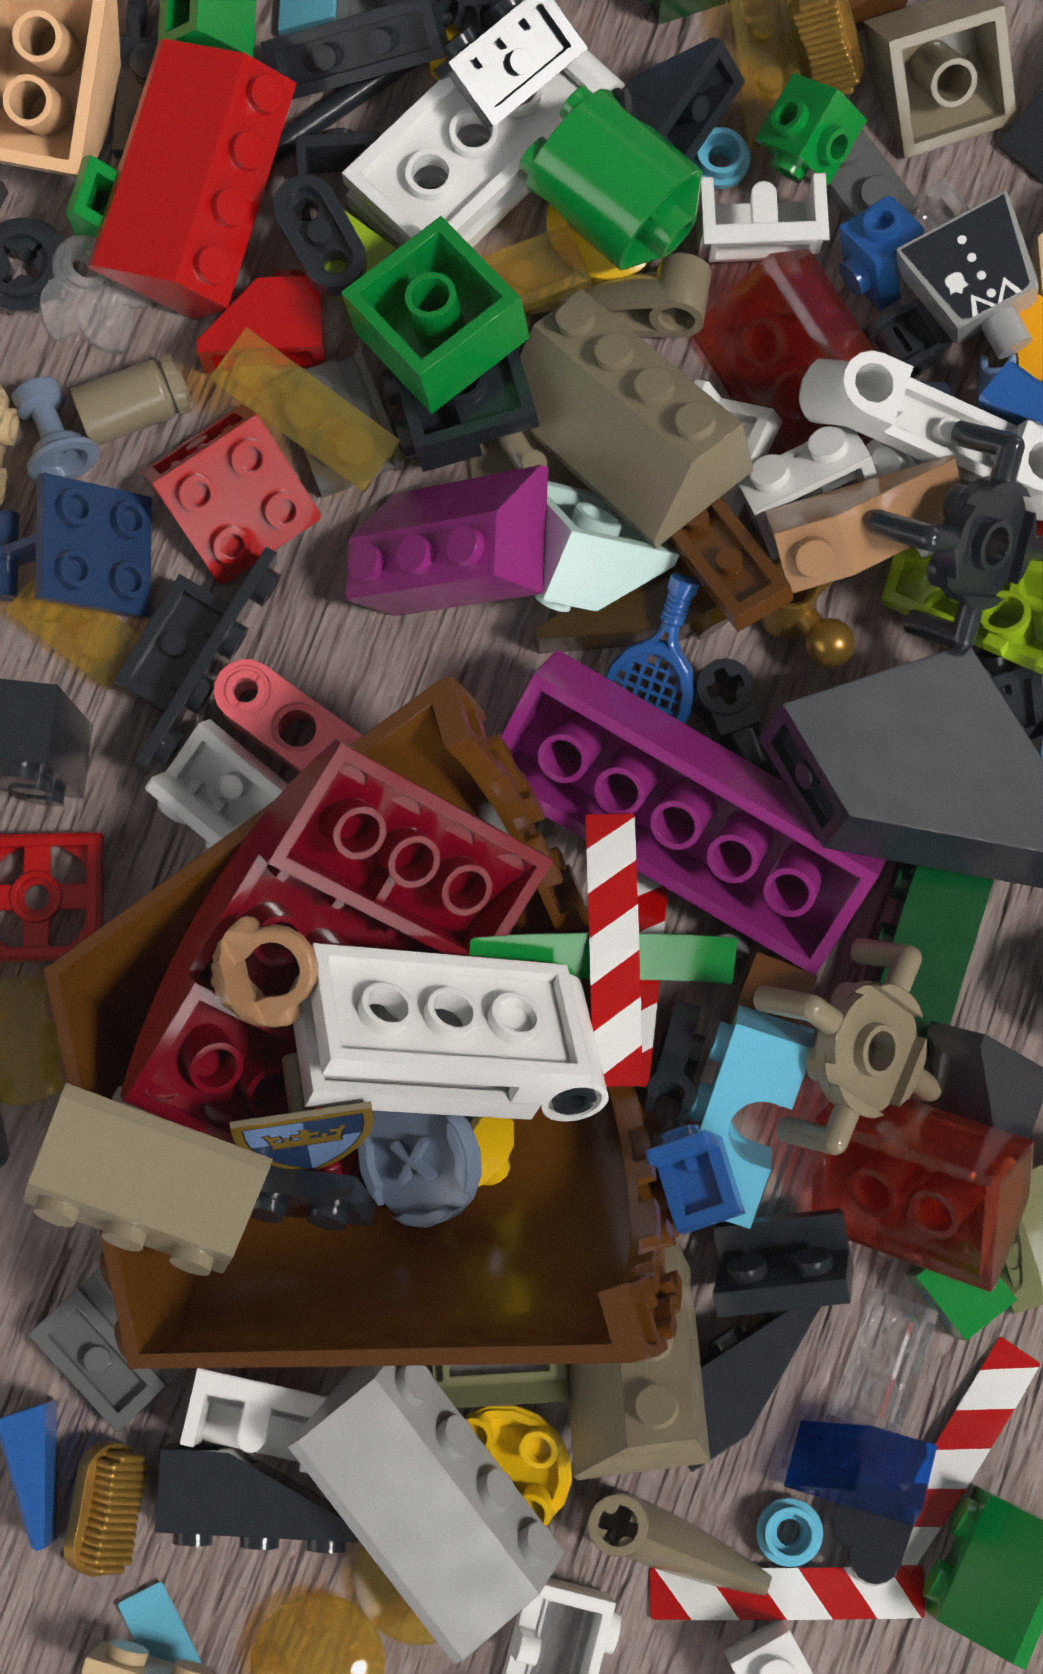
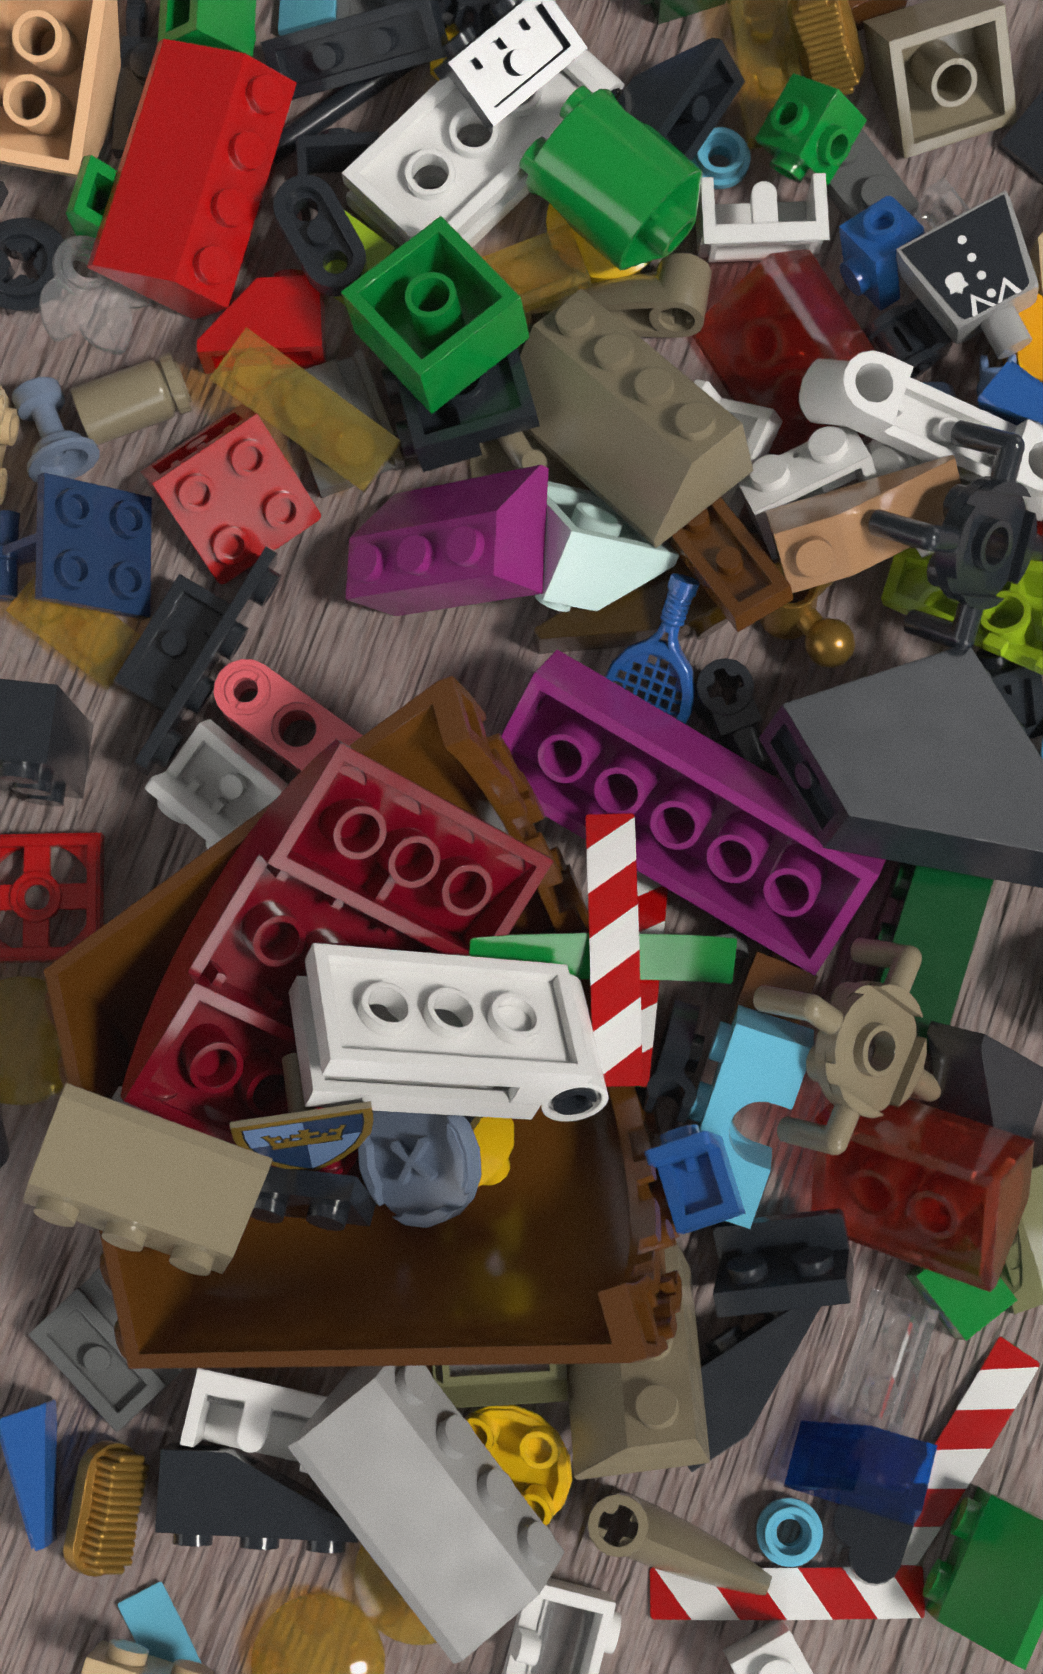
(240, 993): medium nougat piece -> none

